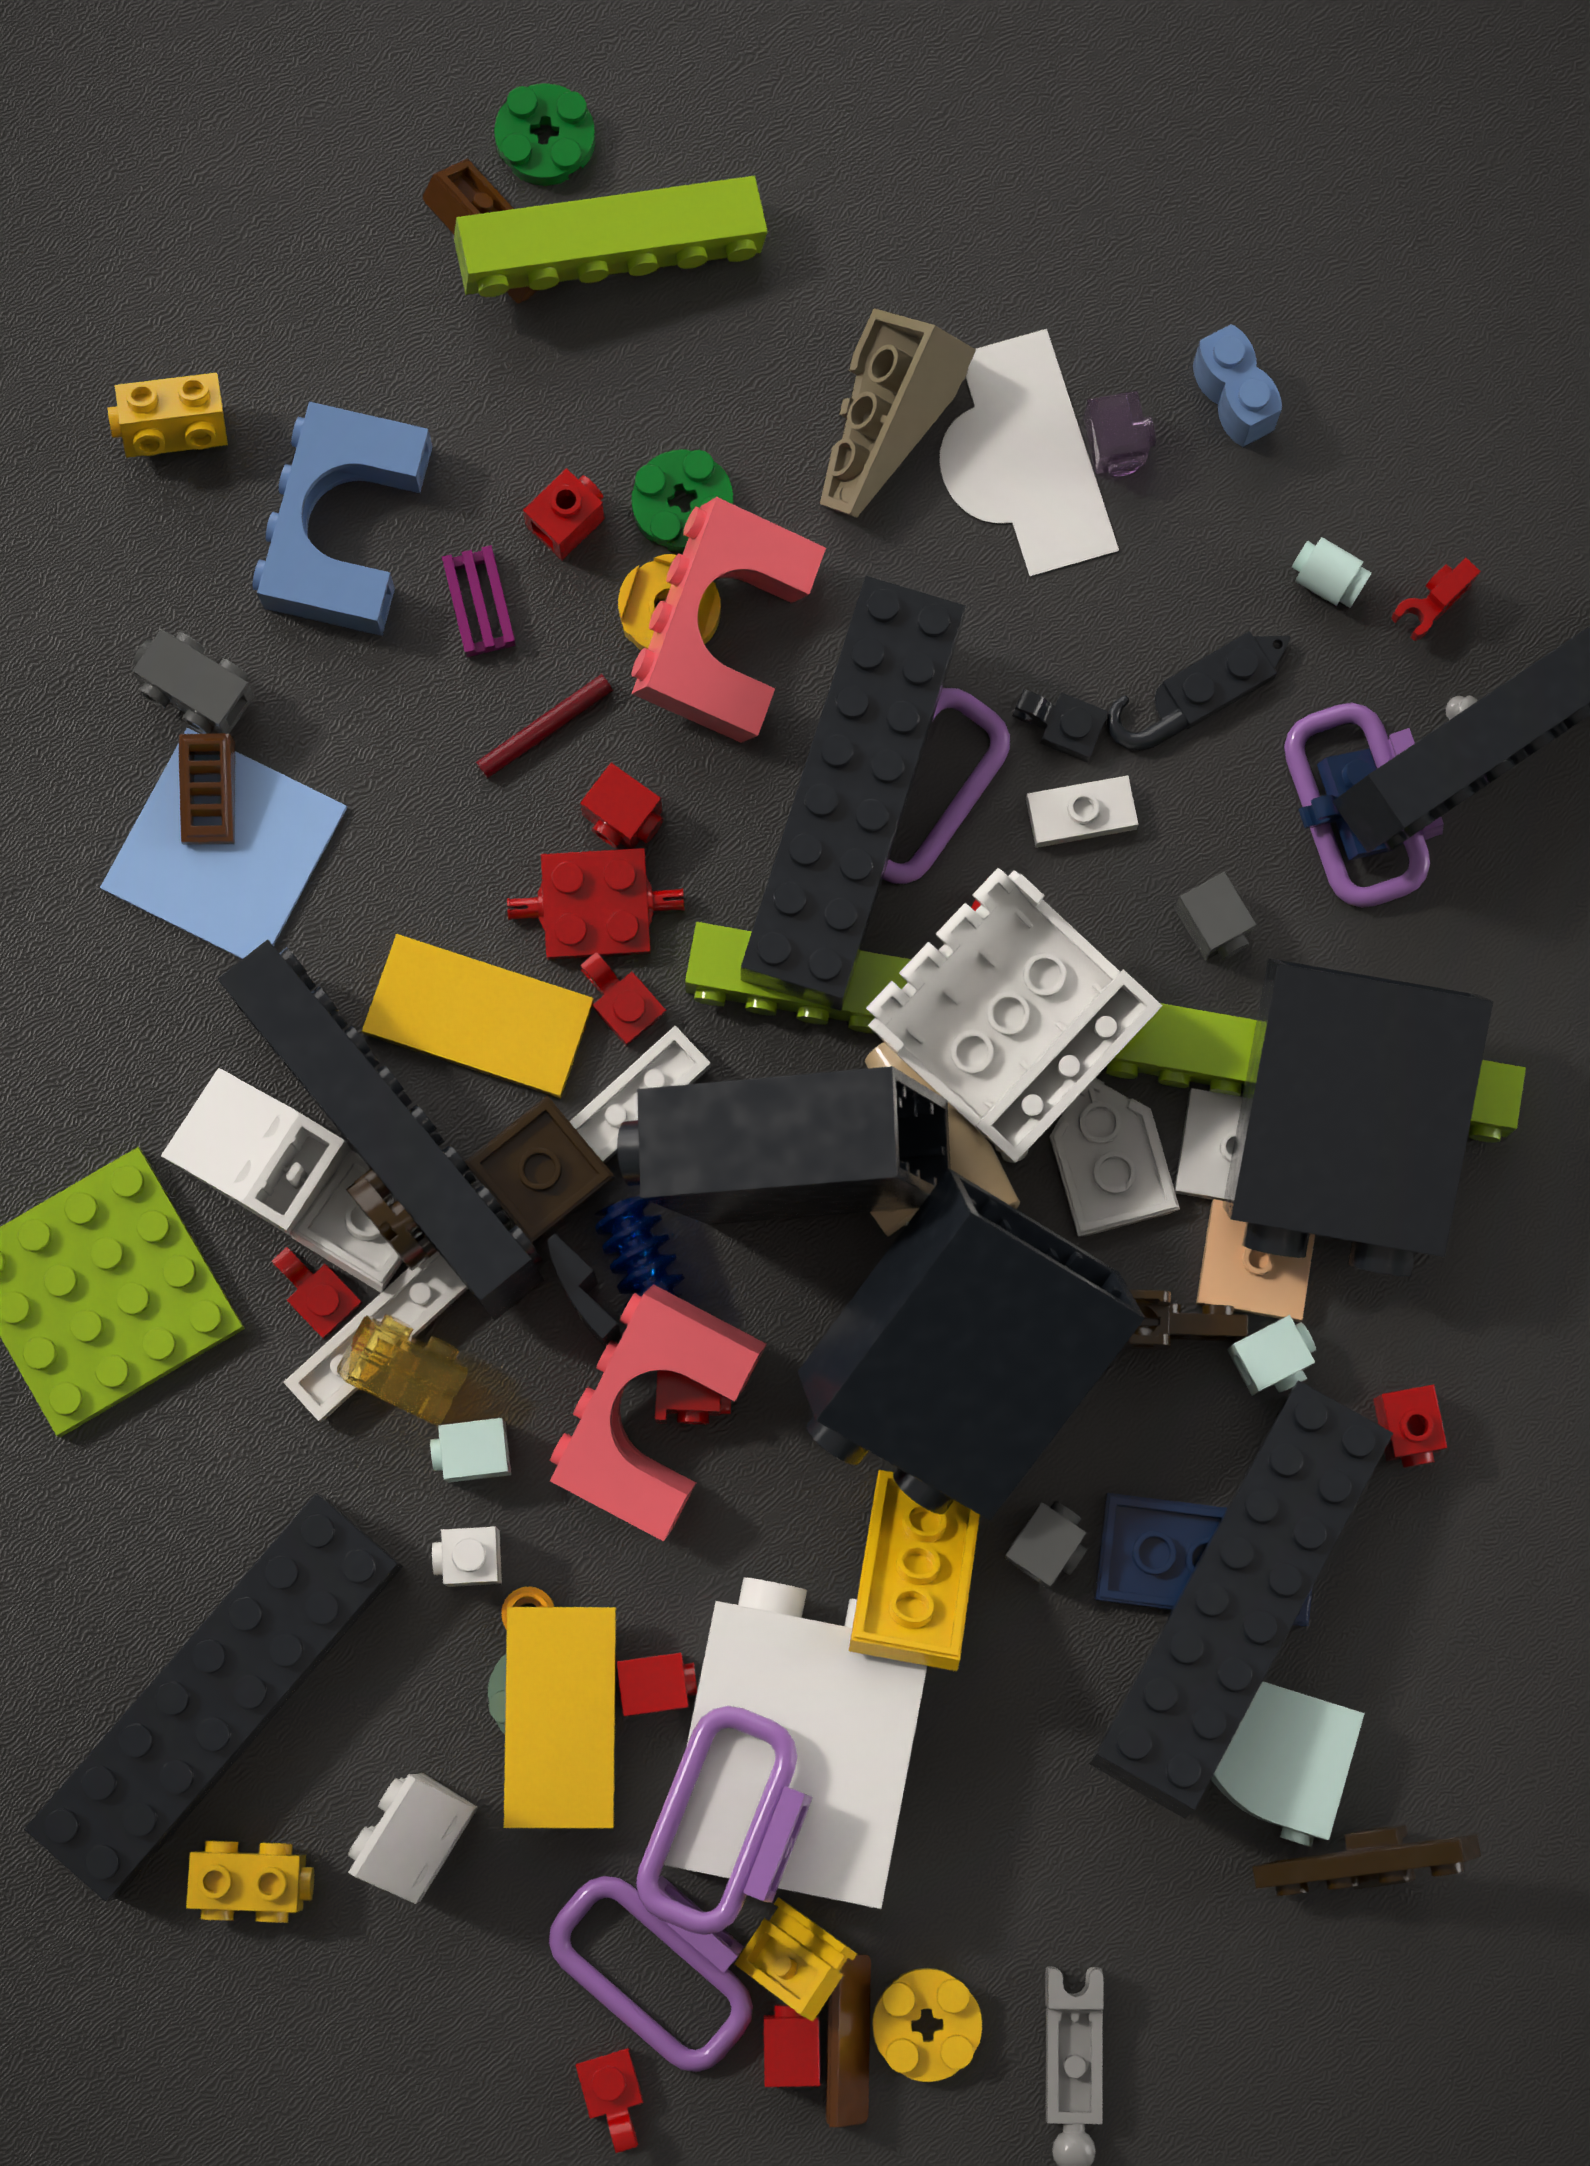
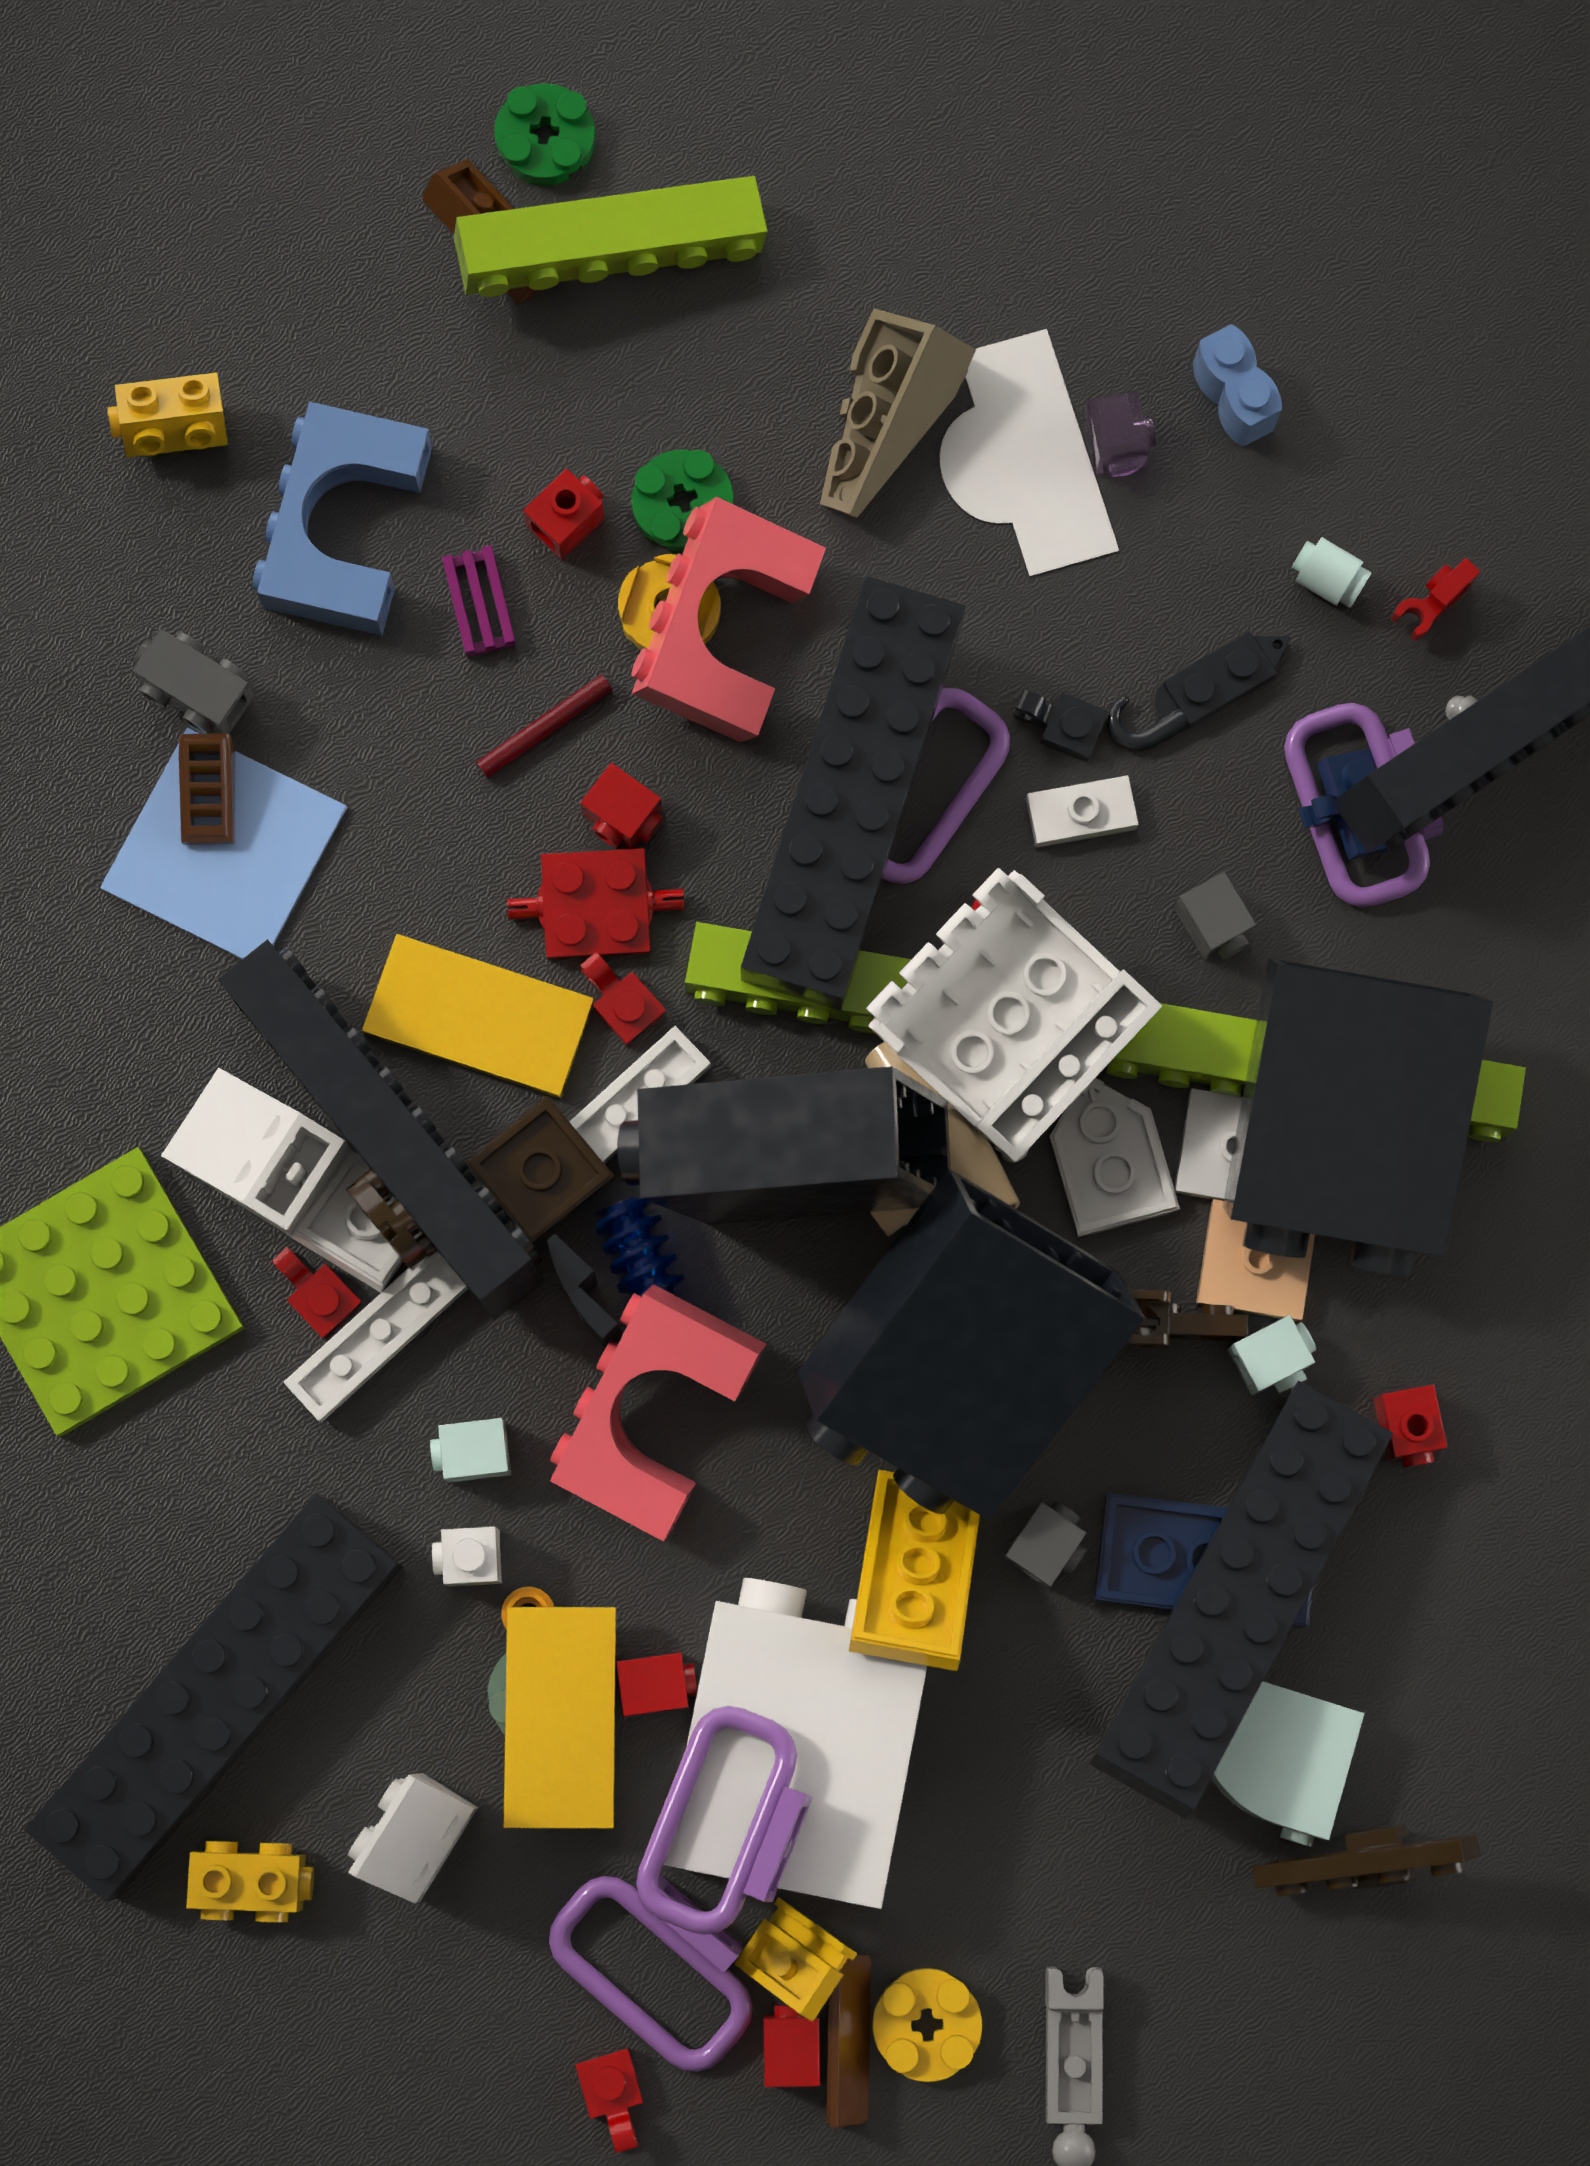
(402, 1368): clear yellow brick -> none
(687, 1399): red brick -> none

